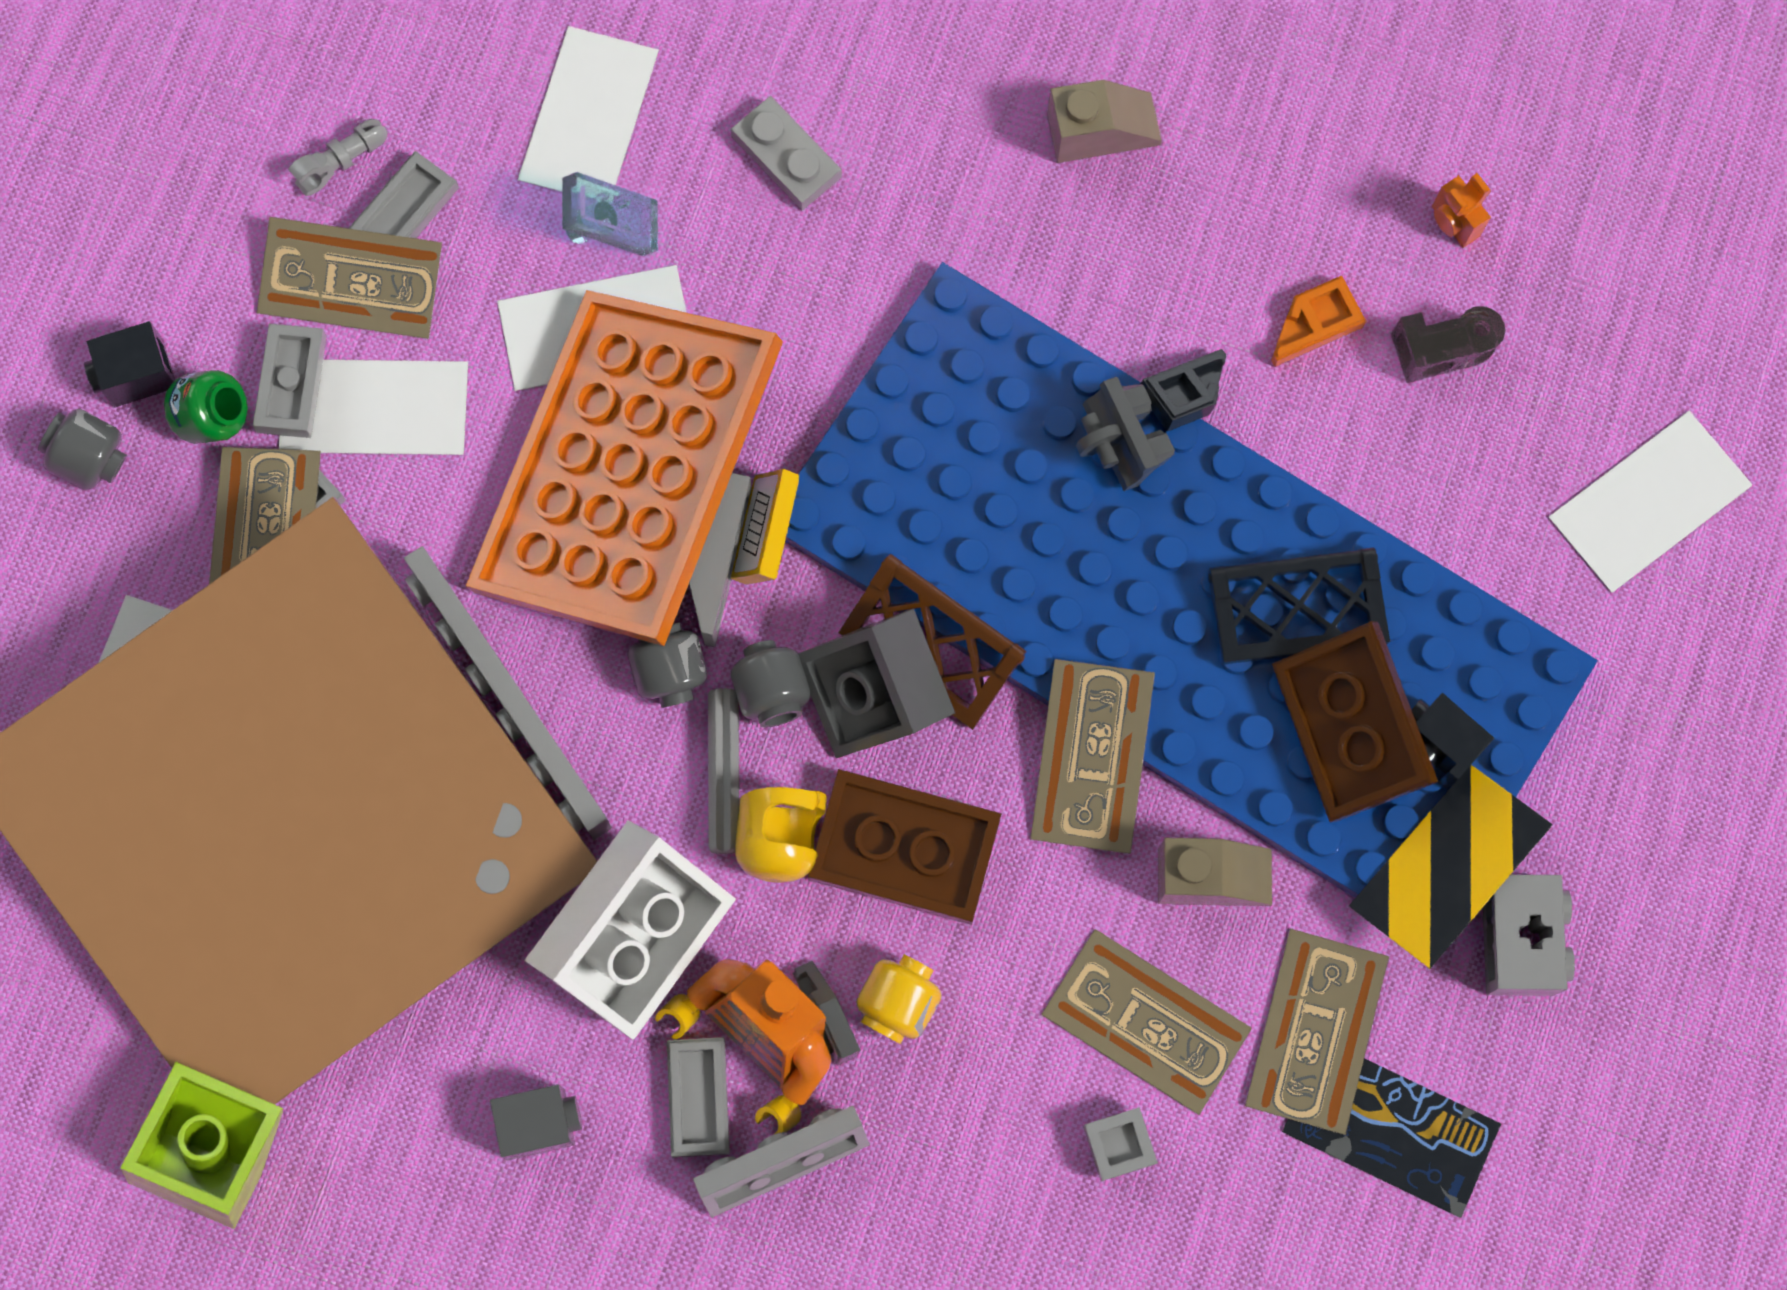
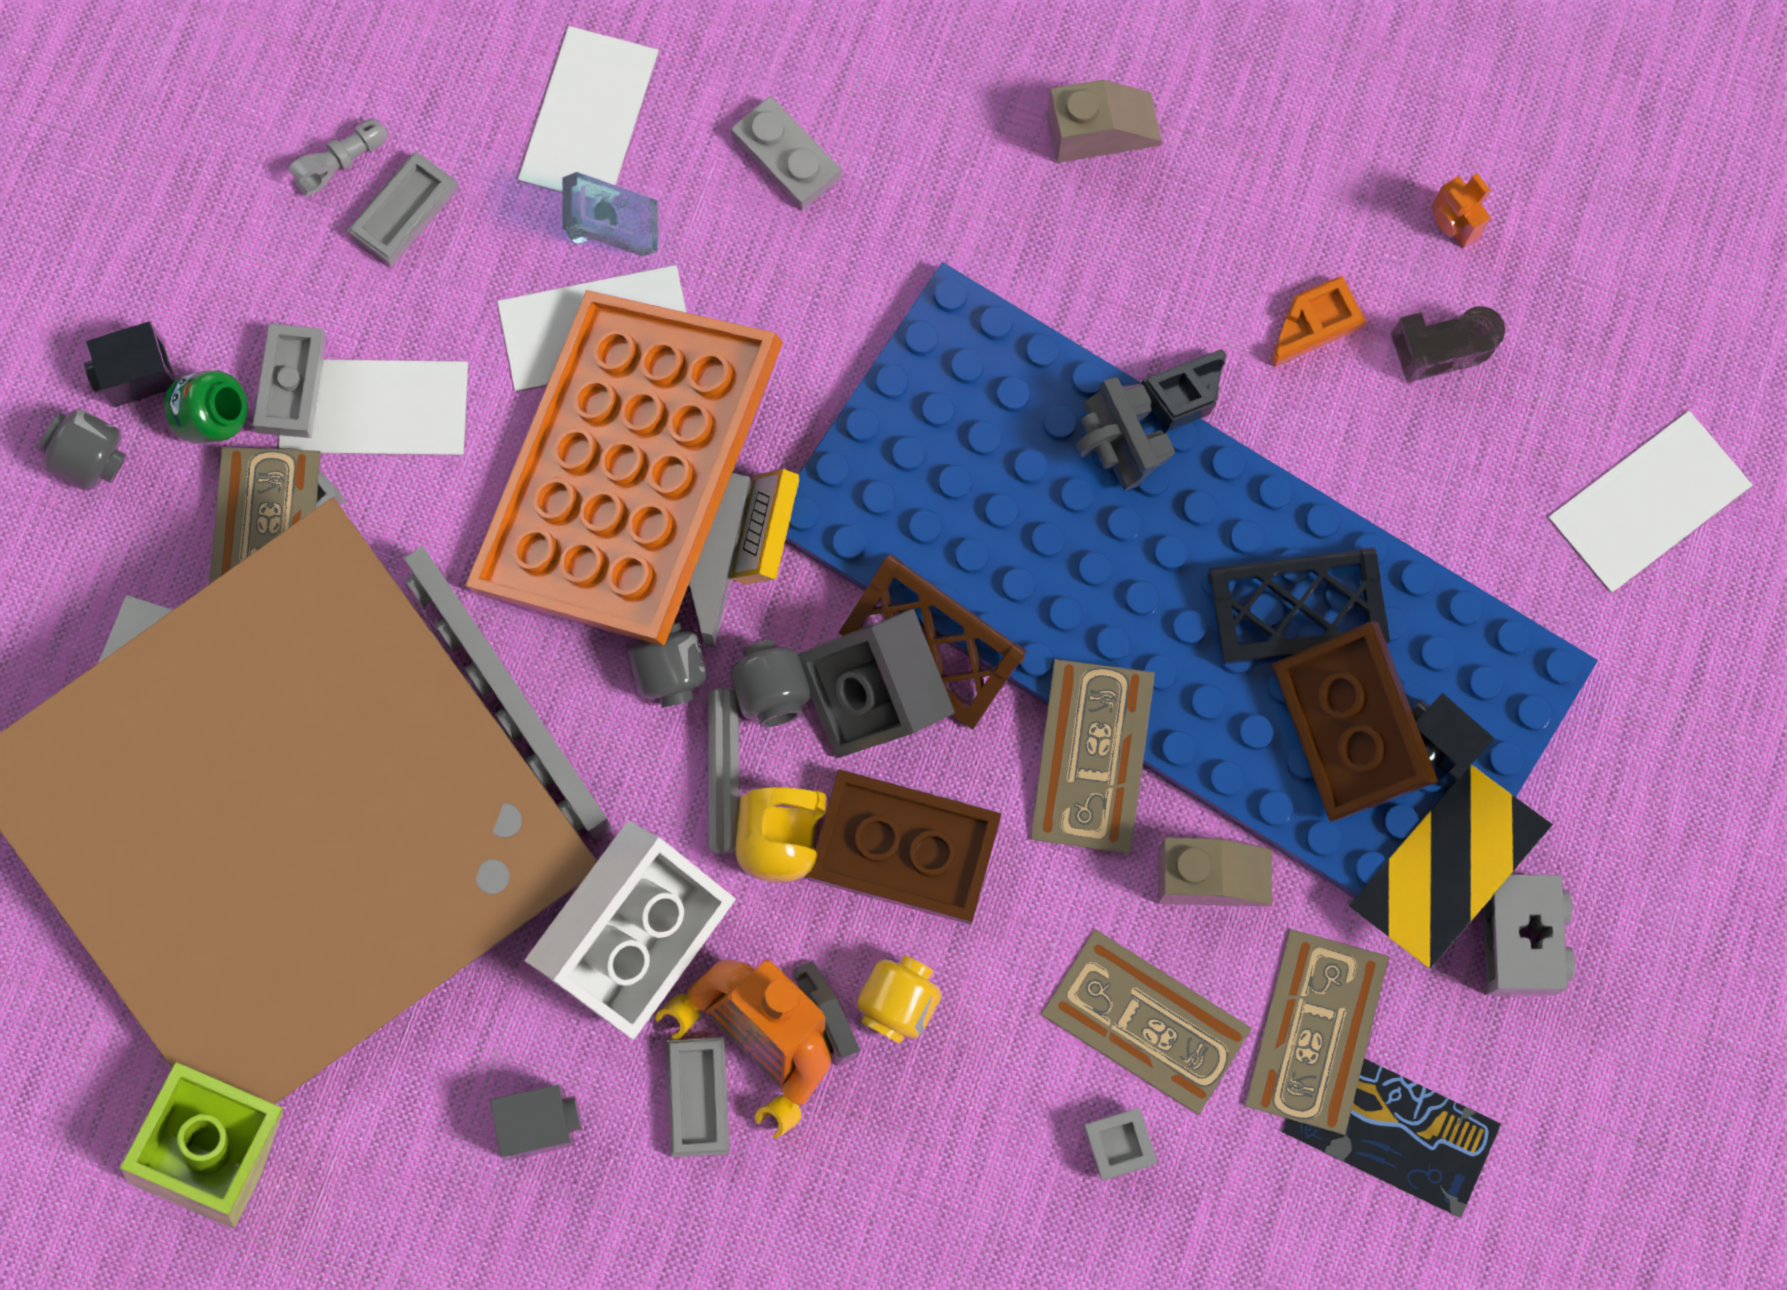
(349, 277): sticker -> none
(781, 1160): light grey plate -> none

